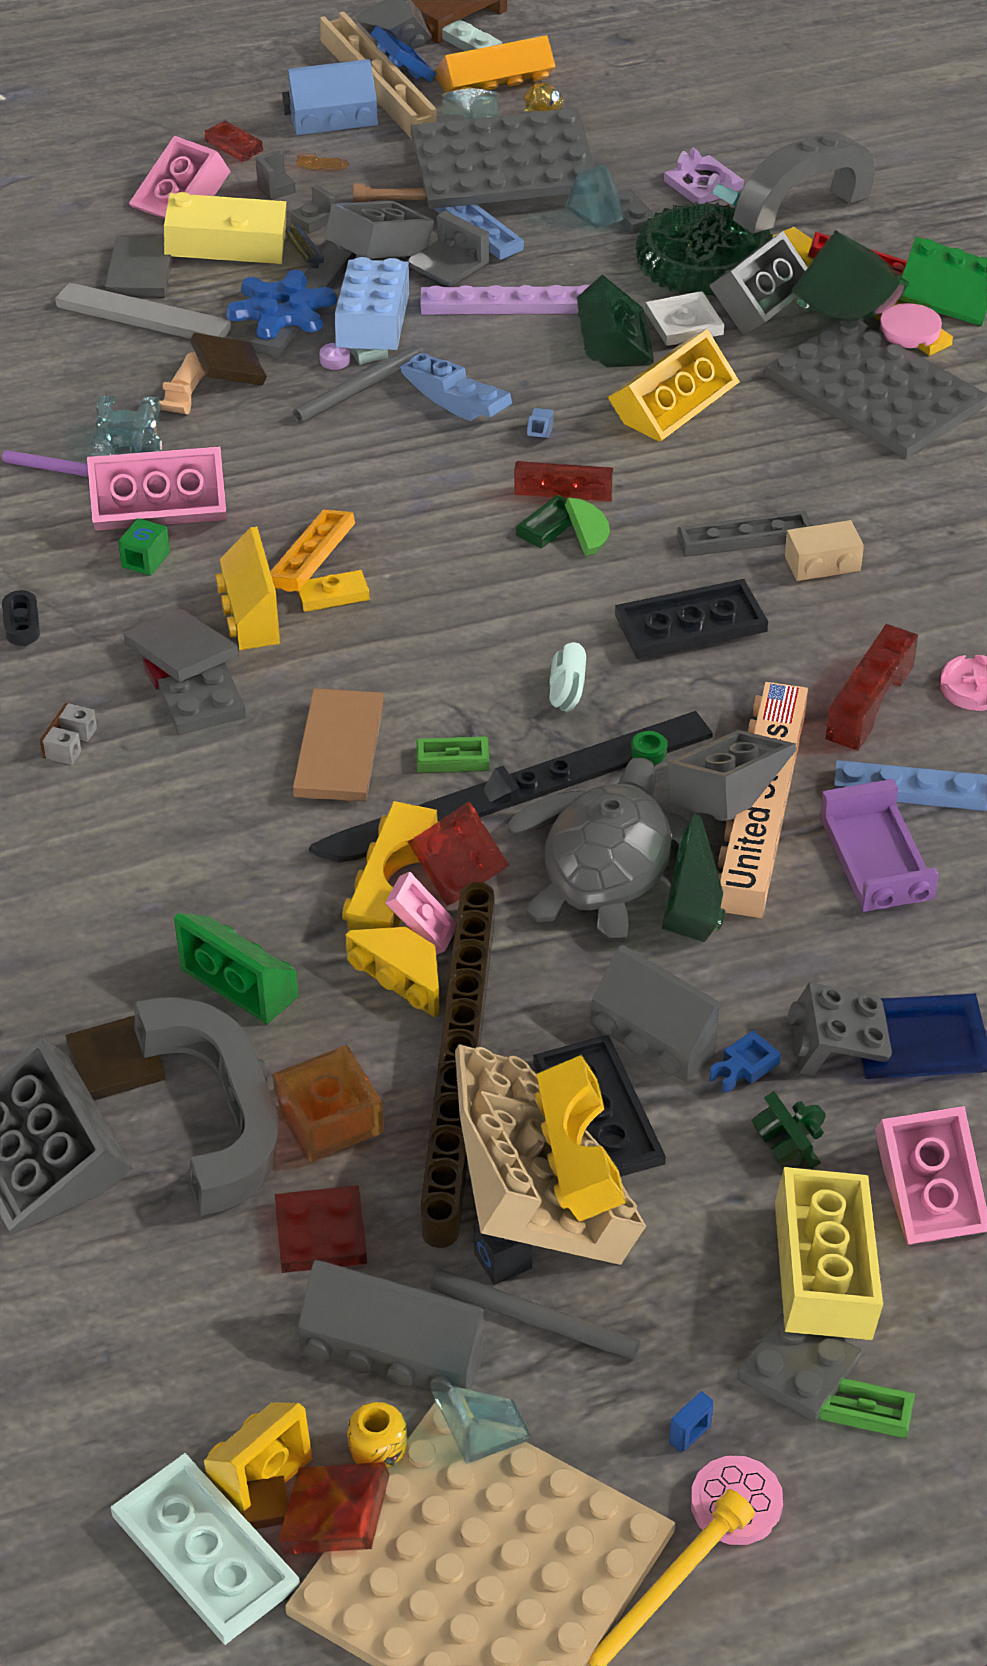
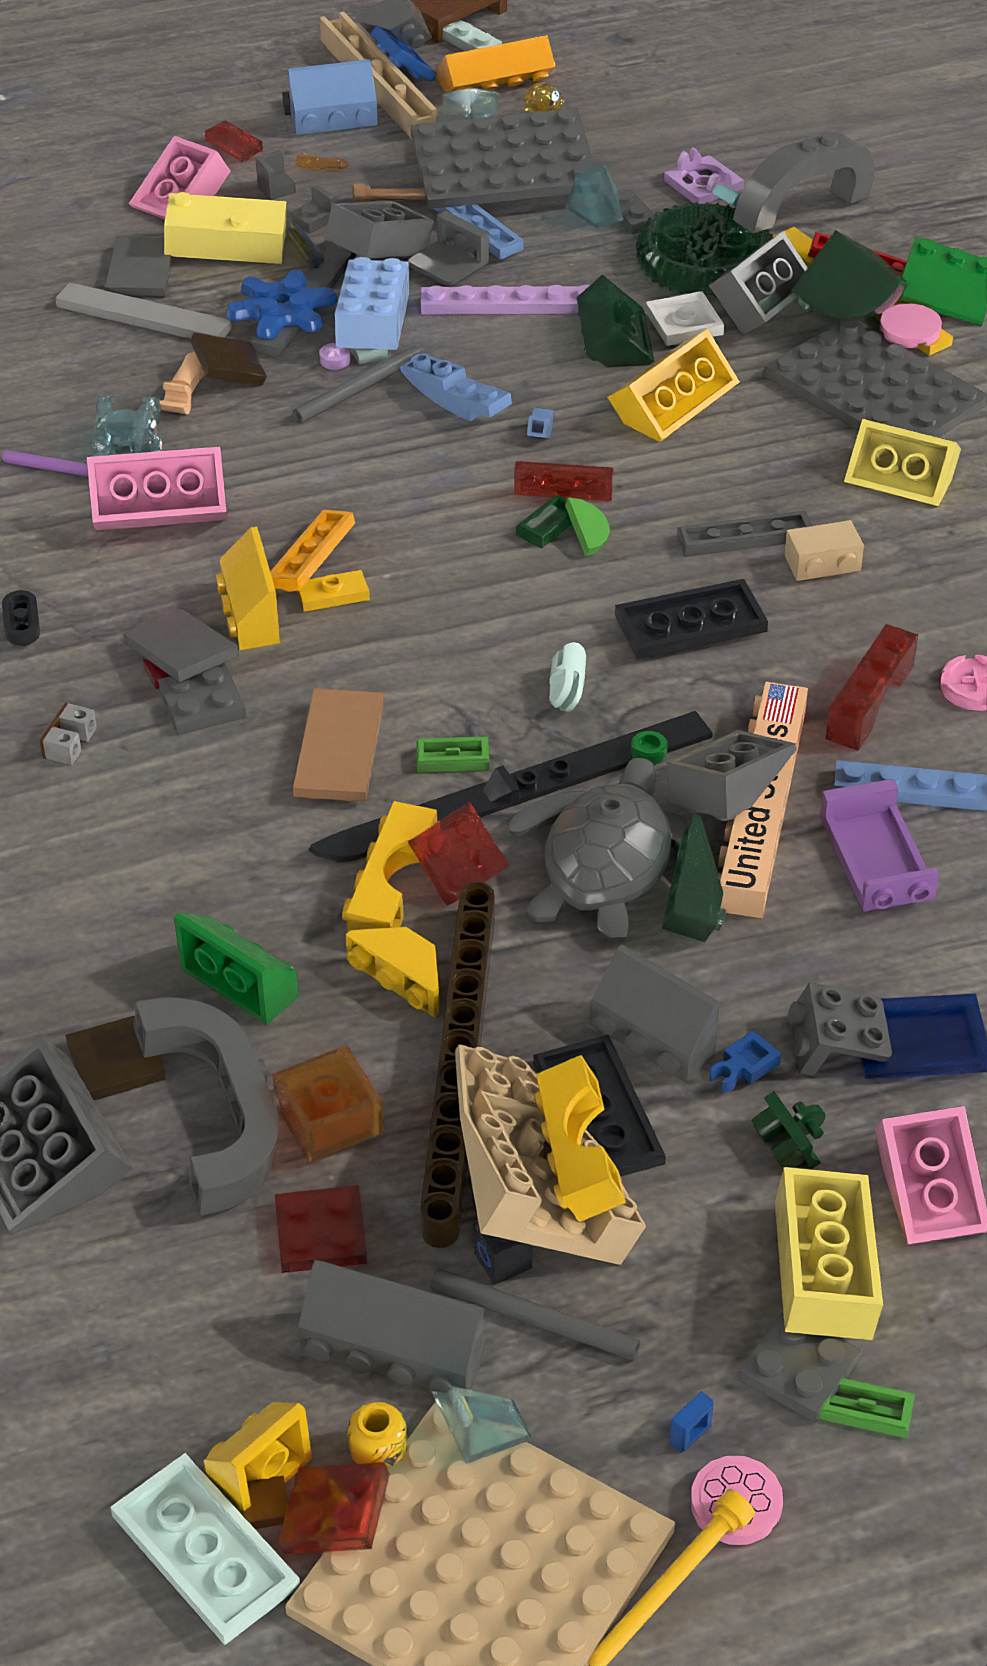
(144, 546): green brick -> none
(421, 912): bright pink plate -> none
(902, 462): none -> light yellow slope

